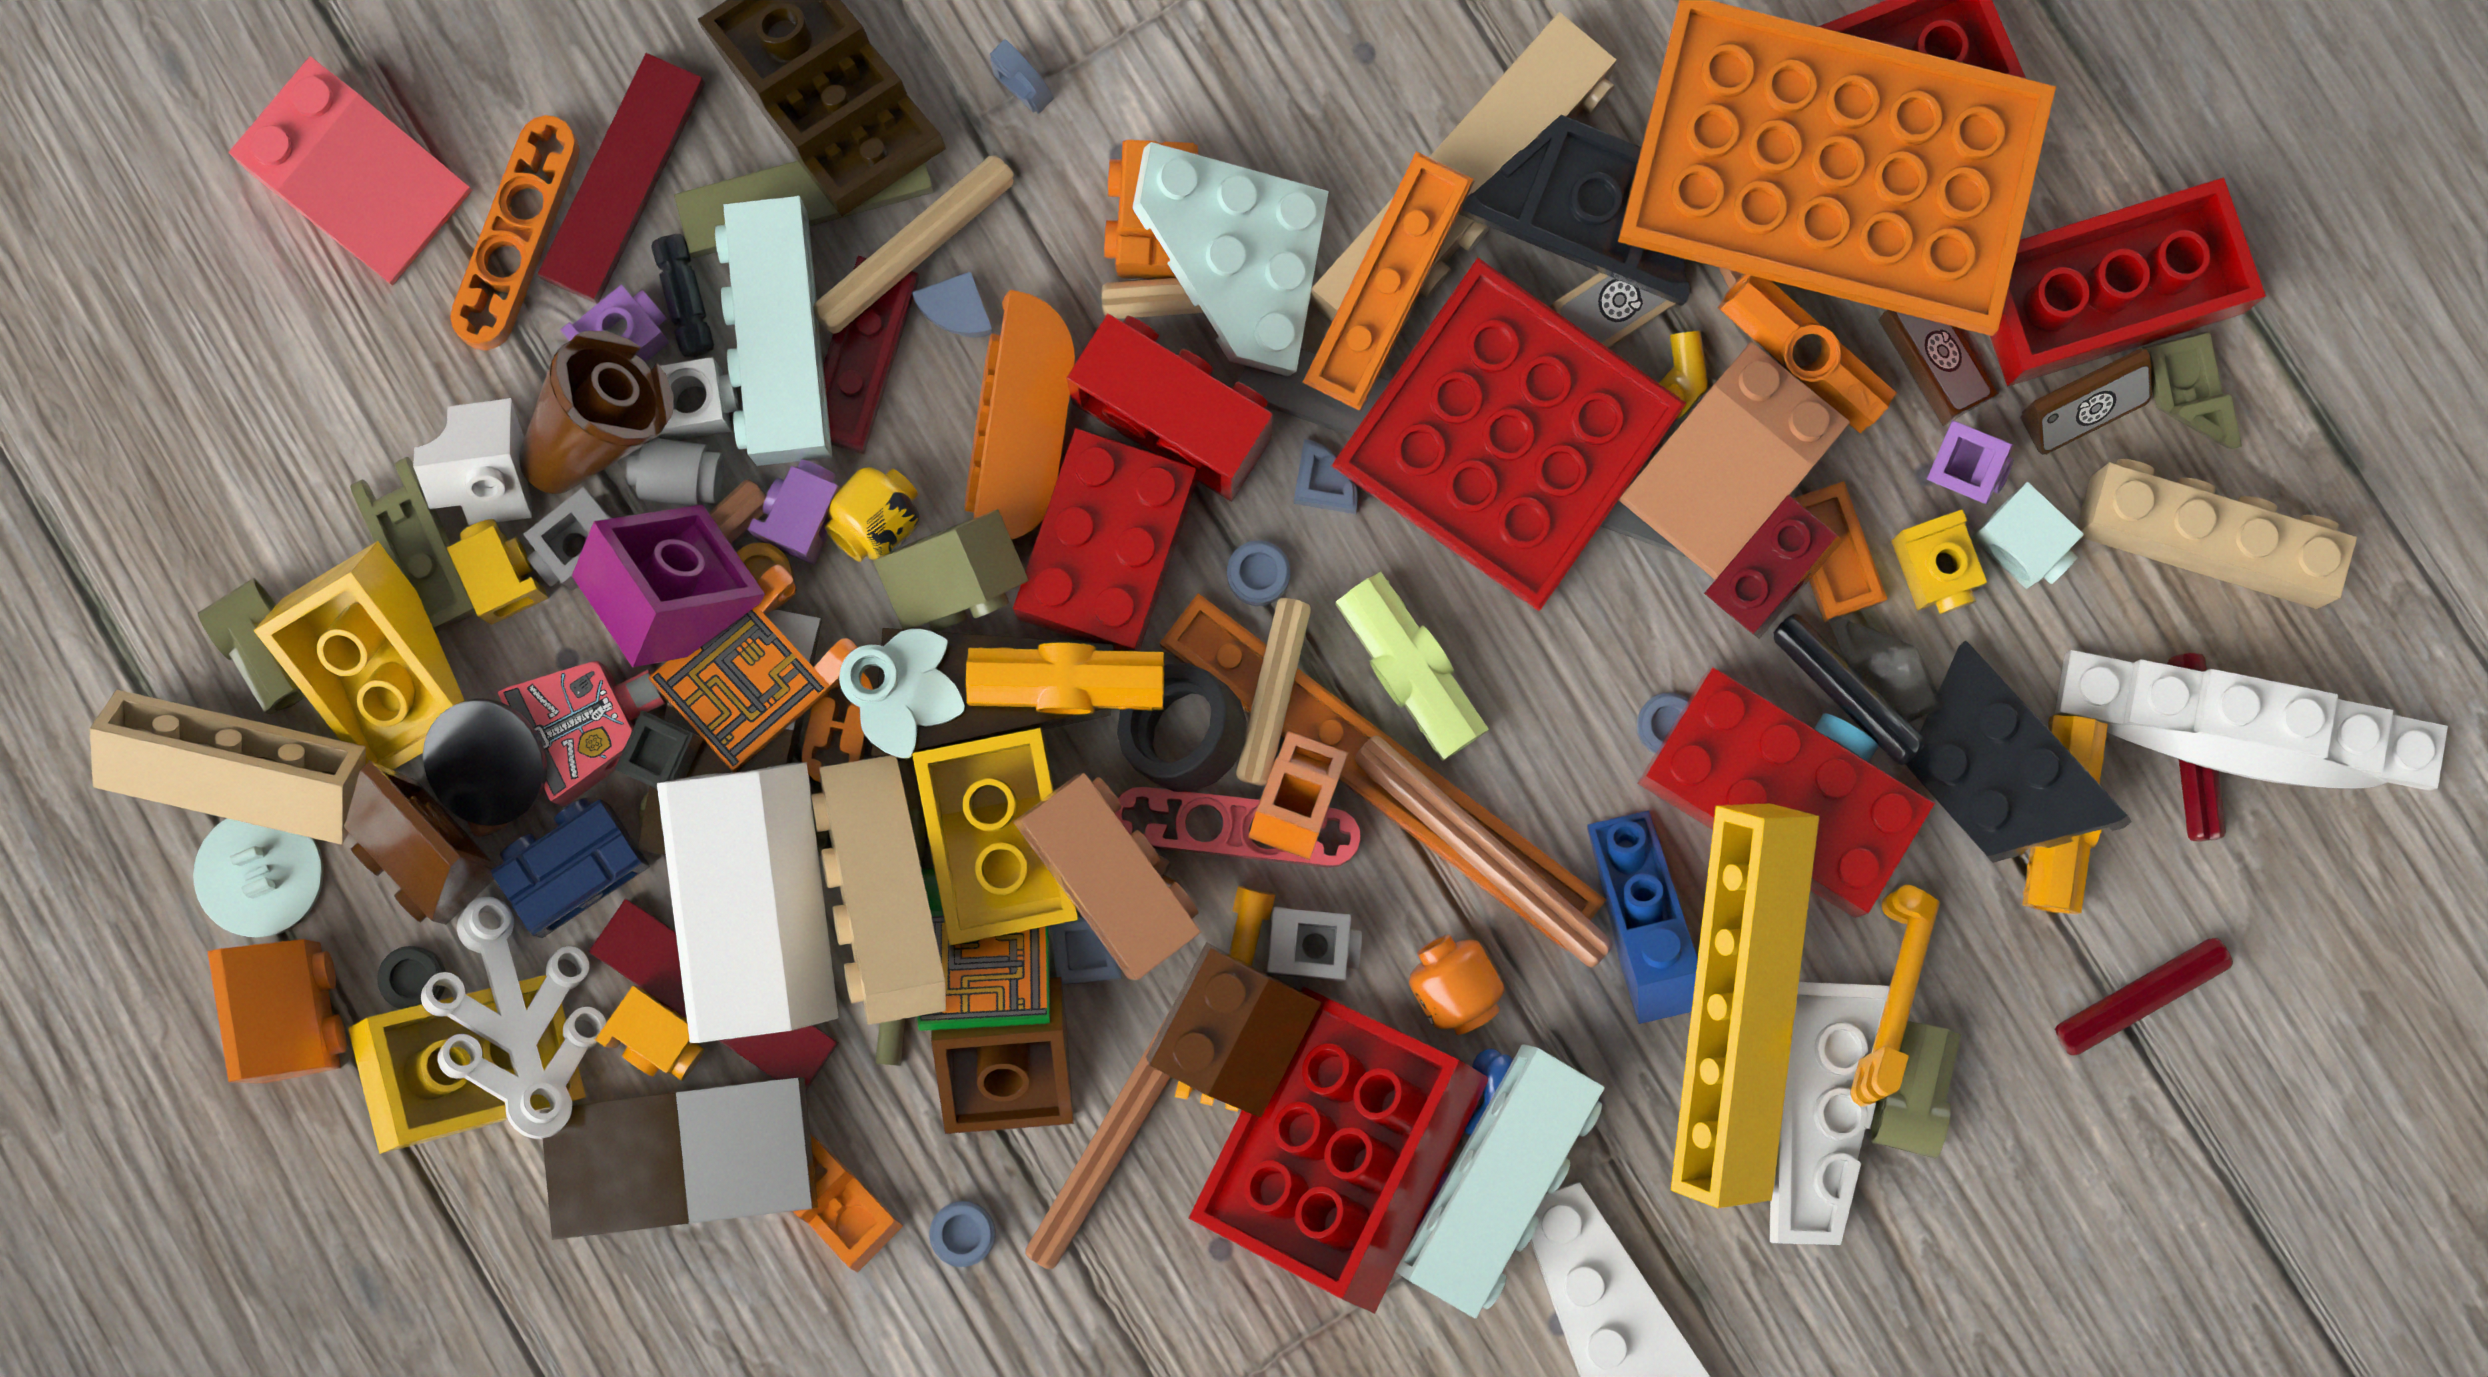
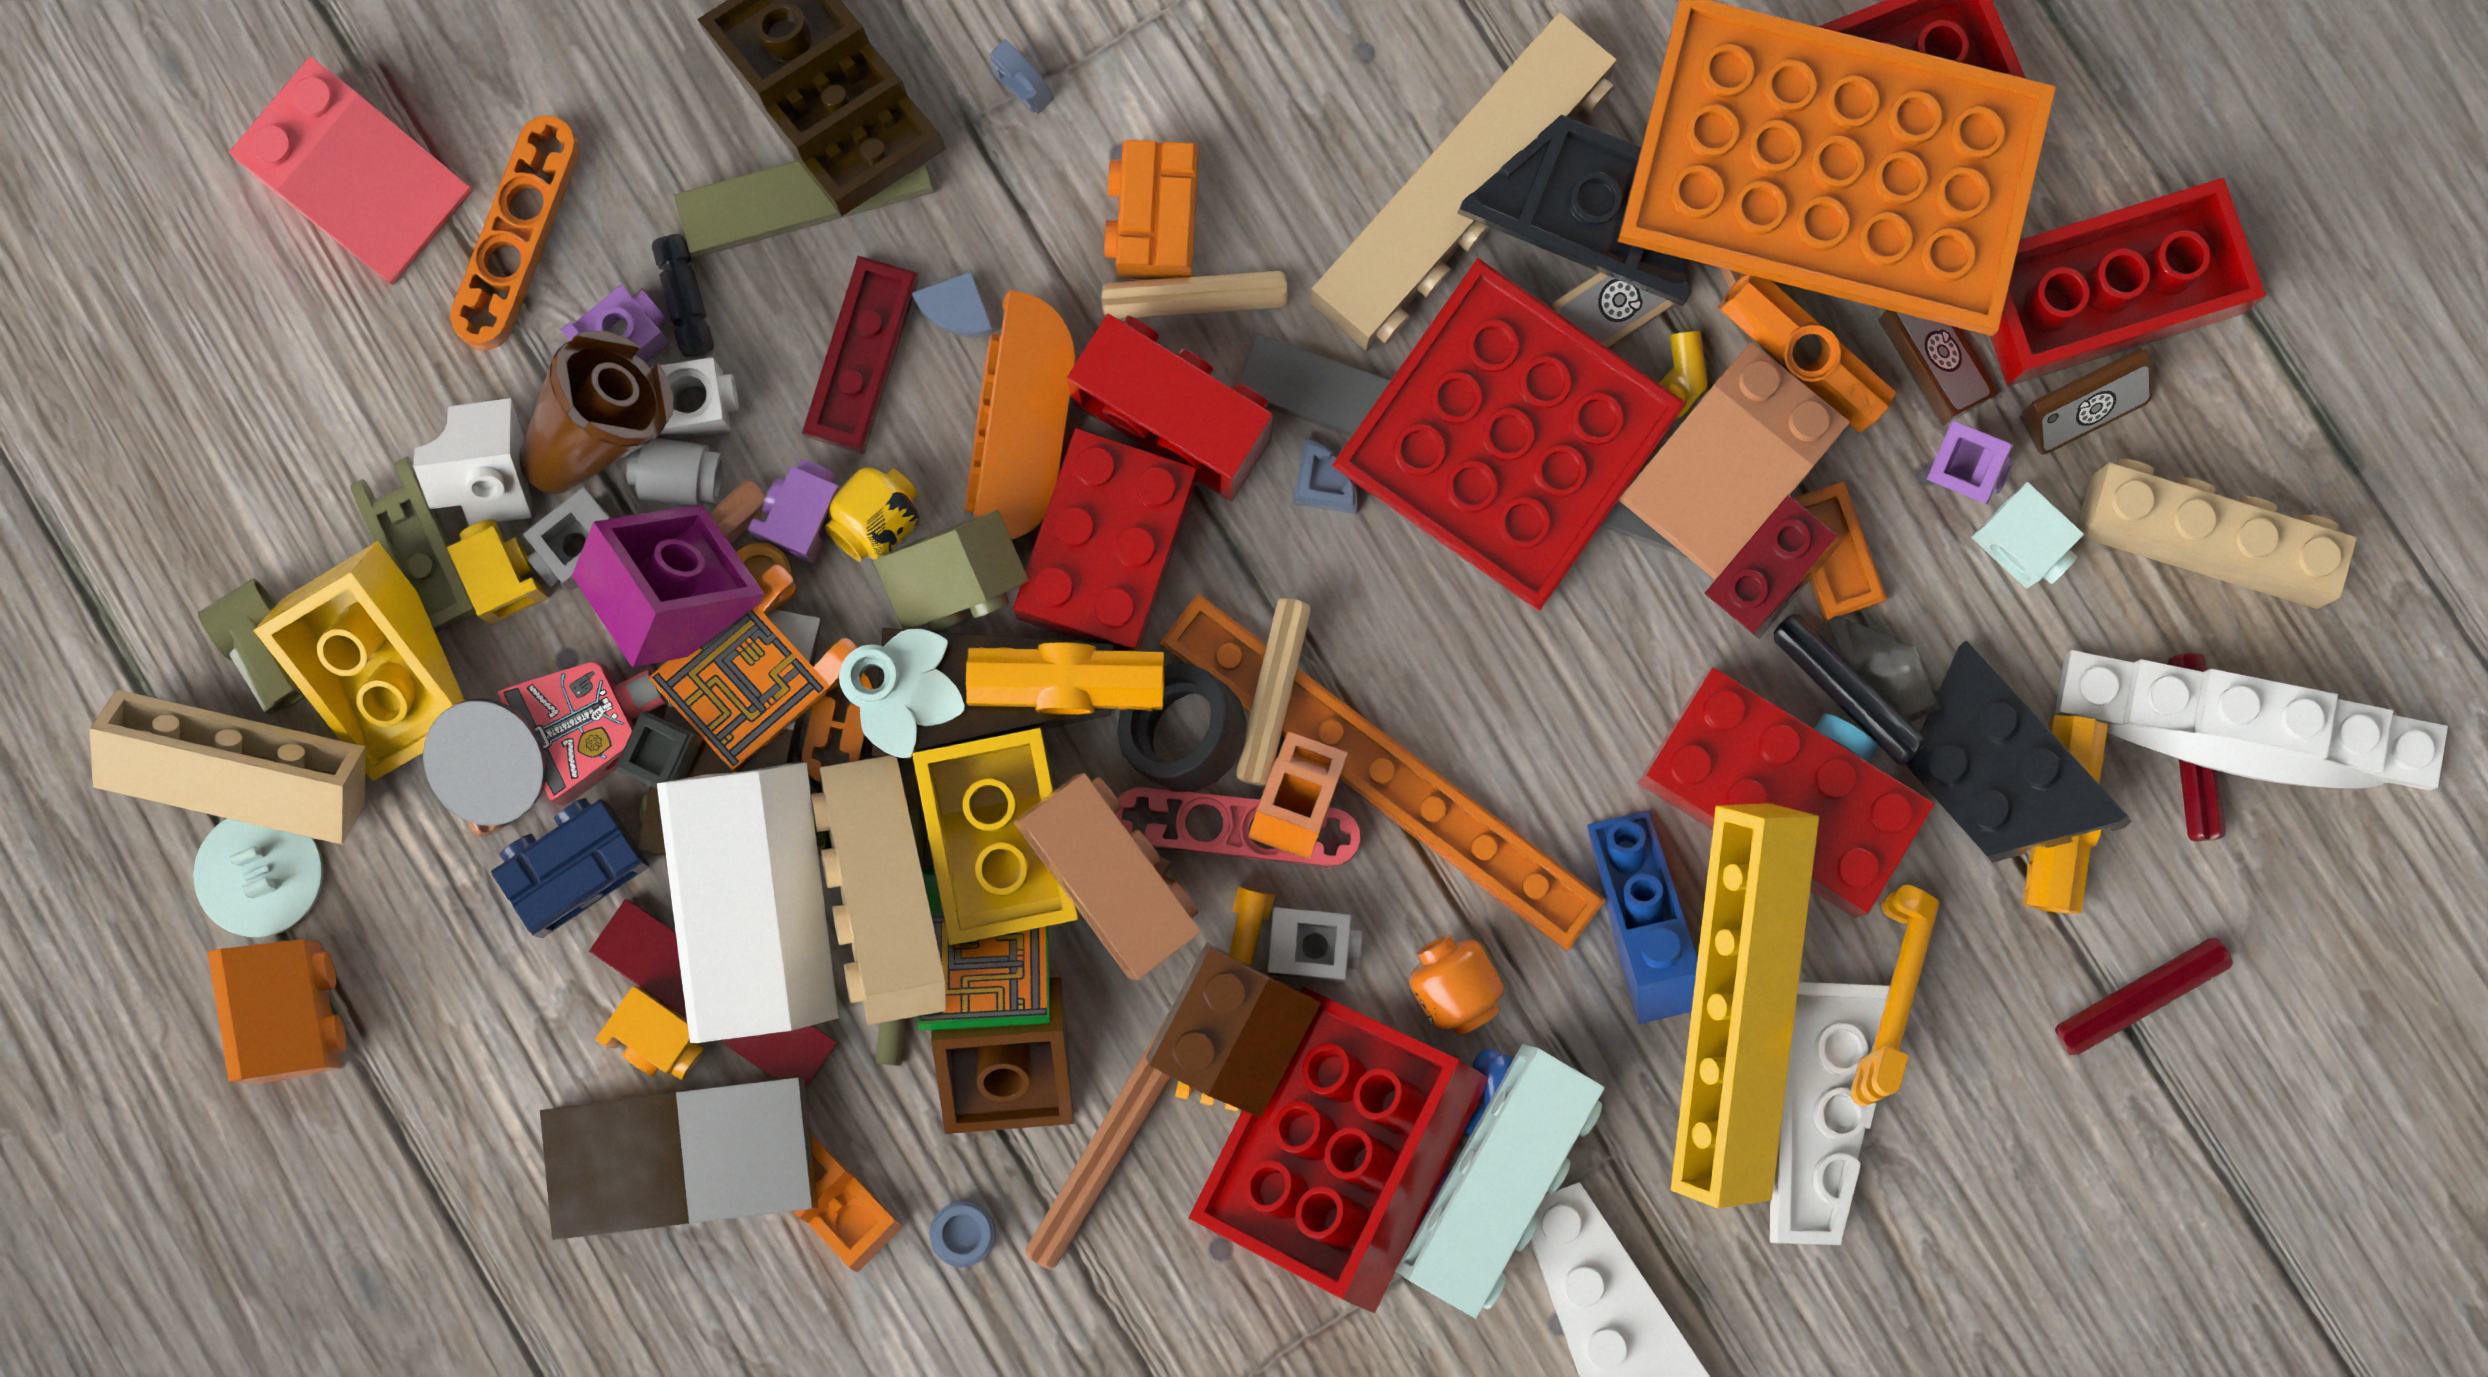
(406, 973): pearl dark grey tile -> none
(409, 1092): yellow slope -> none
(416, 844): reddish brown slope -> none
(514, 1026): white plant -> none
(621, 178): dark red tile -> none
(776, 331): light aqua brick -> none
(913, 244): tan axle -> none
(1081, 955): sand blue tile -> none
(1237, 248): light aqua plate -> none
(1258, 573): sand blue tile -> none
(1388, 281): orange tile -> none
(1411, 666): yellowish green piece -> none
(1483, 851): nougat axle -> none
(1657, 719): sand blue tile -> none
(1917, 556): yellow brick -> none
(1918, 1113): olive piece -> none
(2190, 388): olive slope -> none

